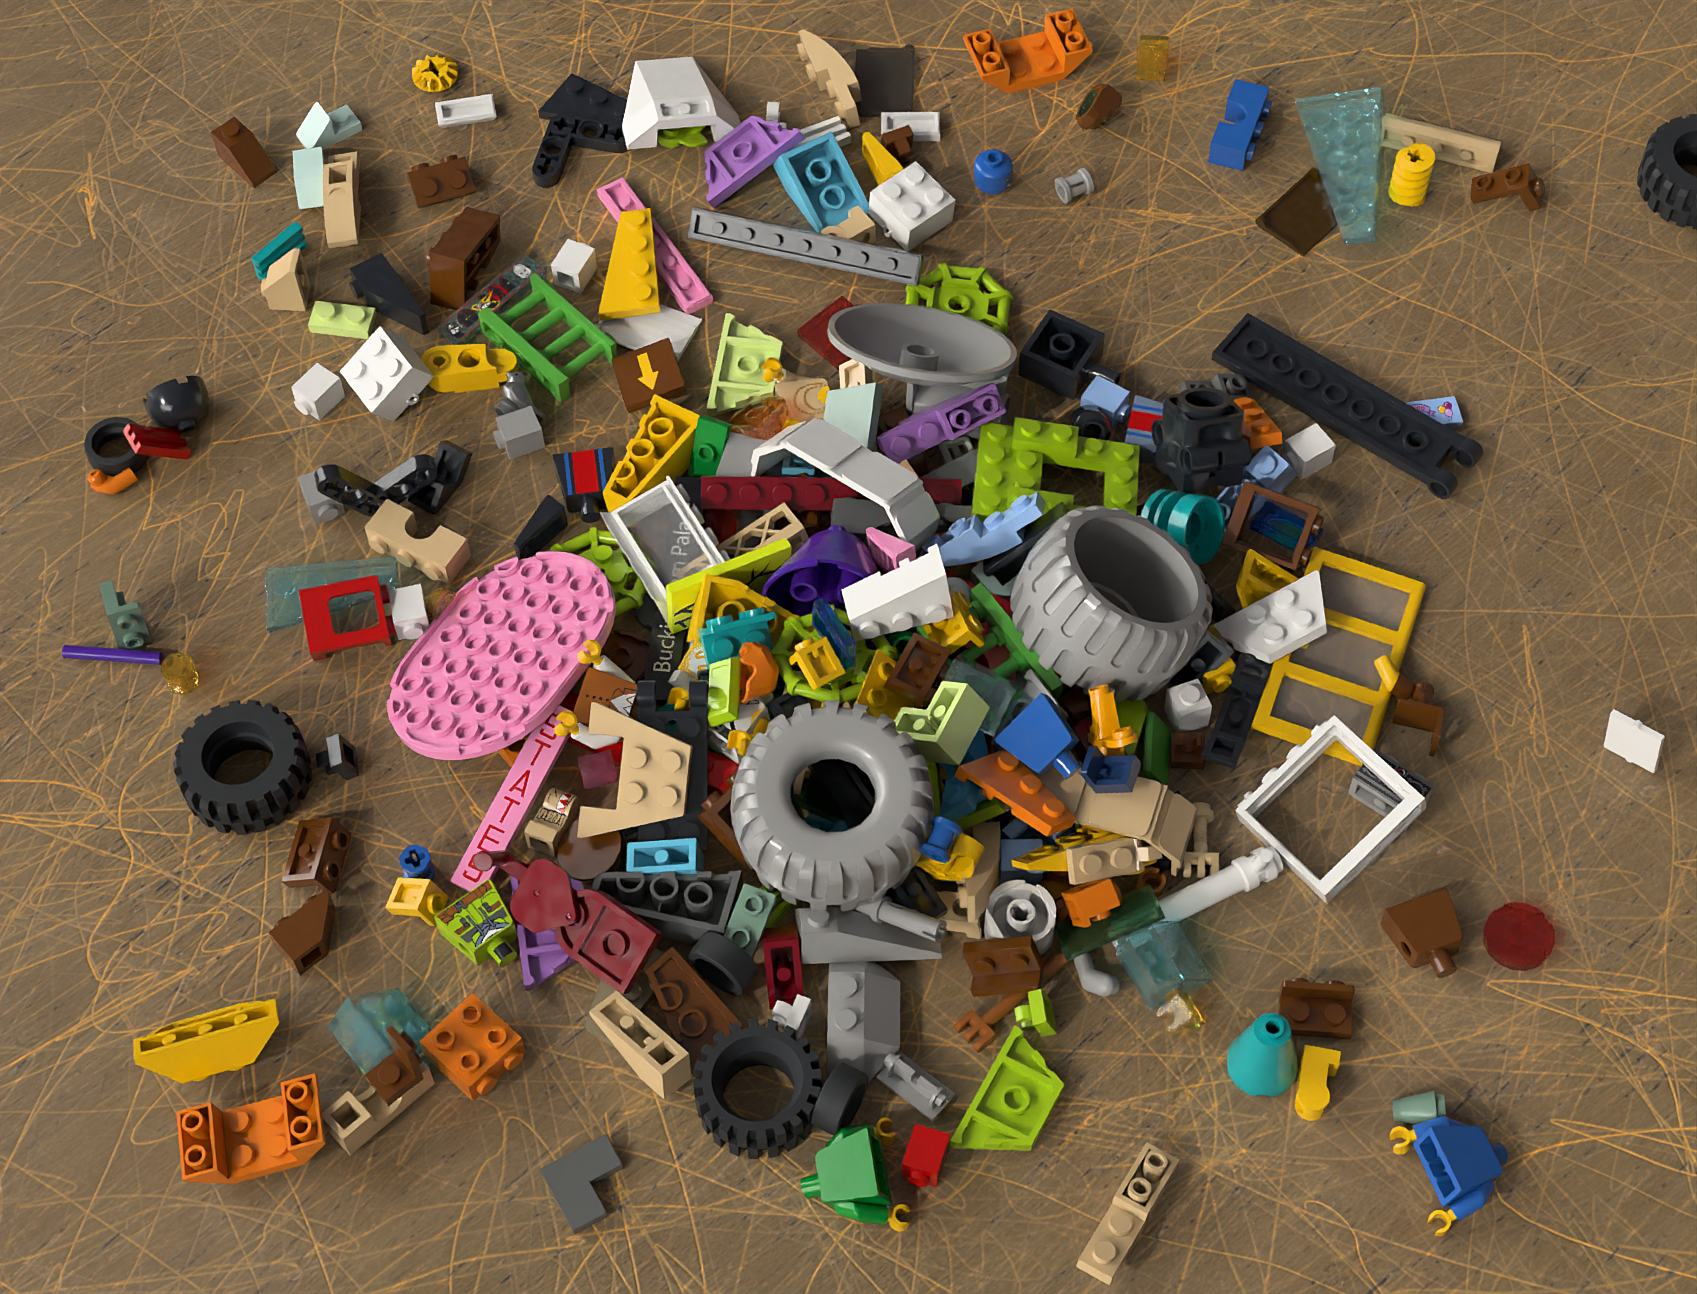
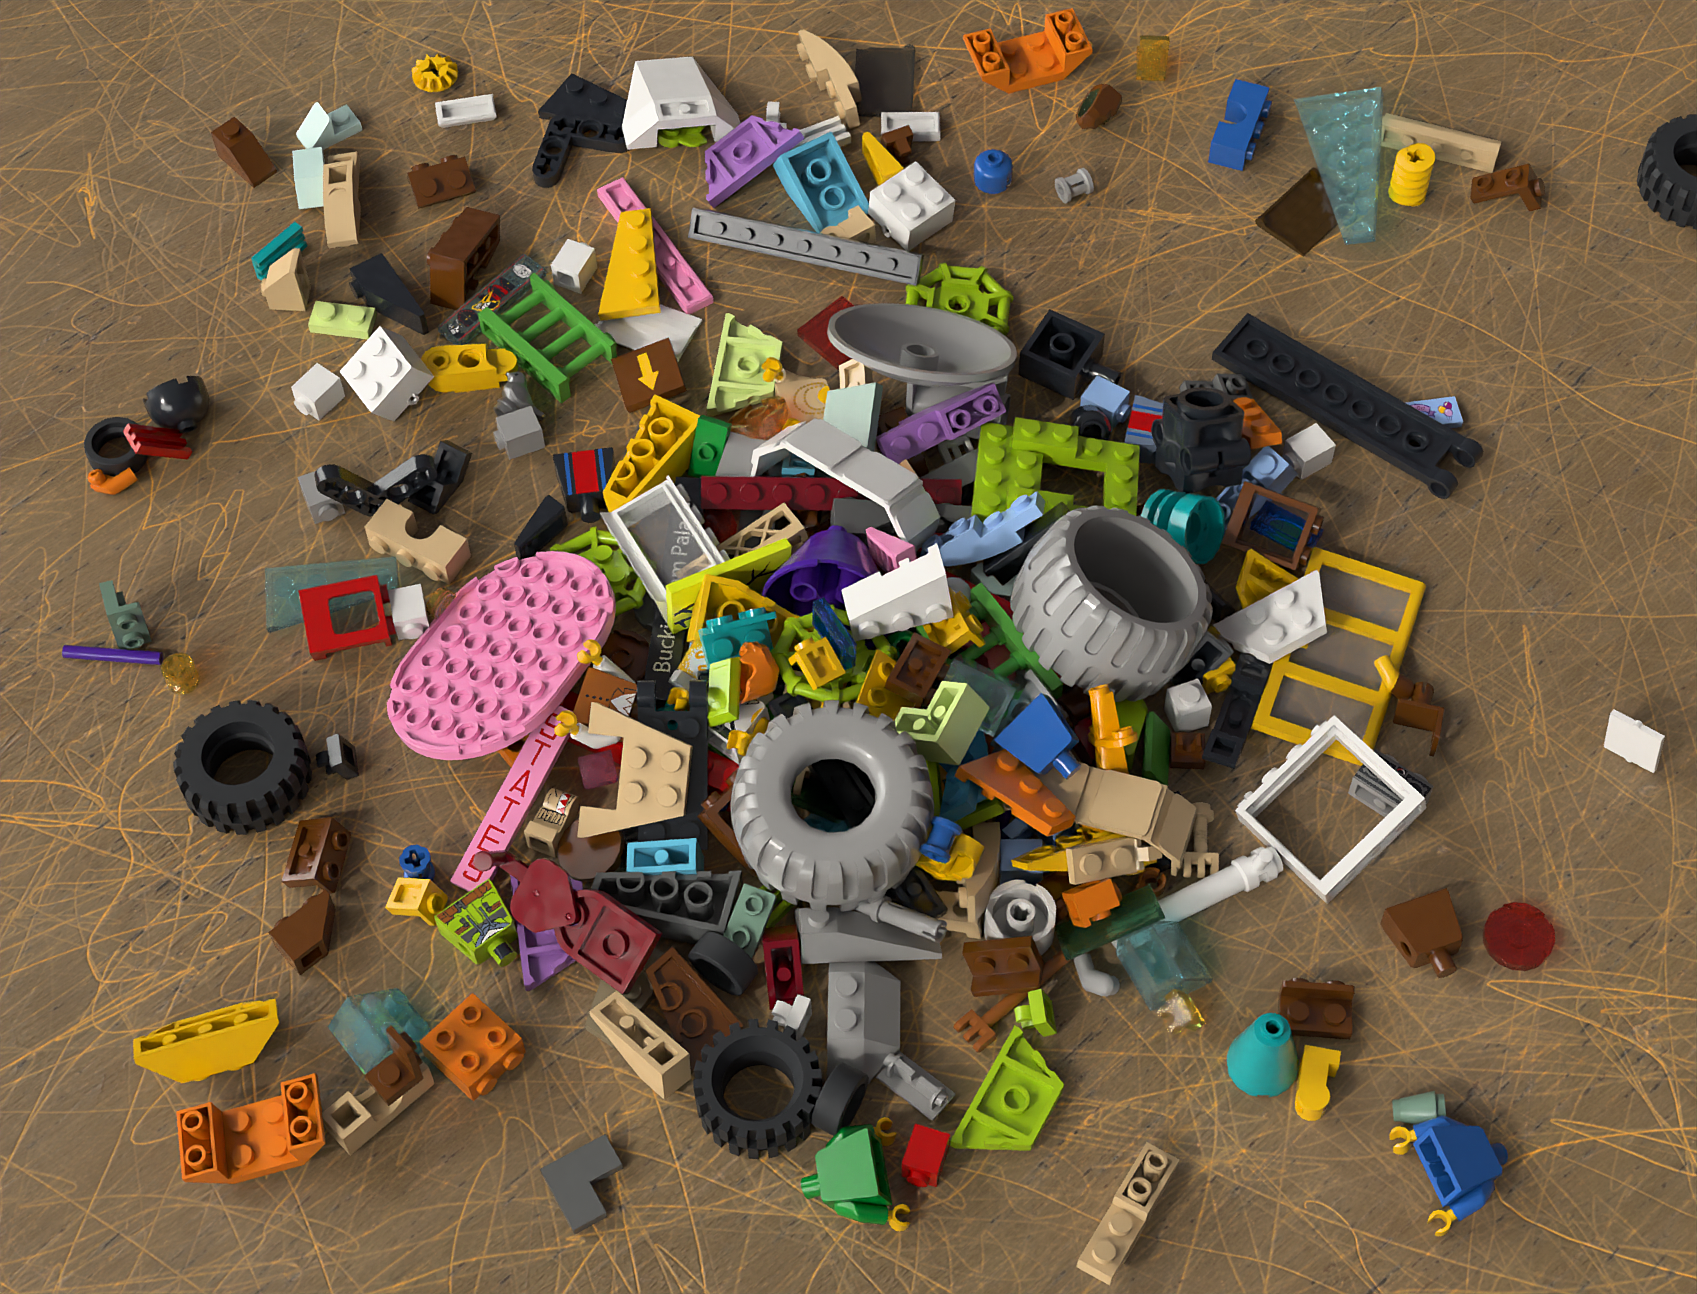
(1109, 773): dark blue bracket -> none

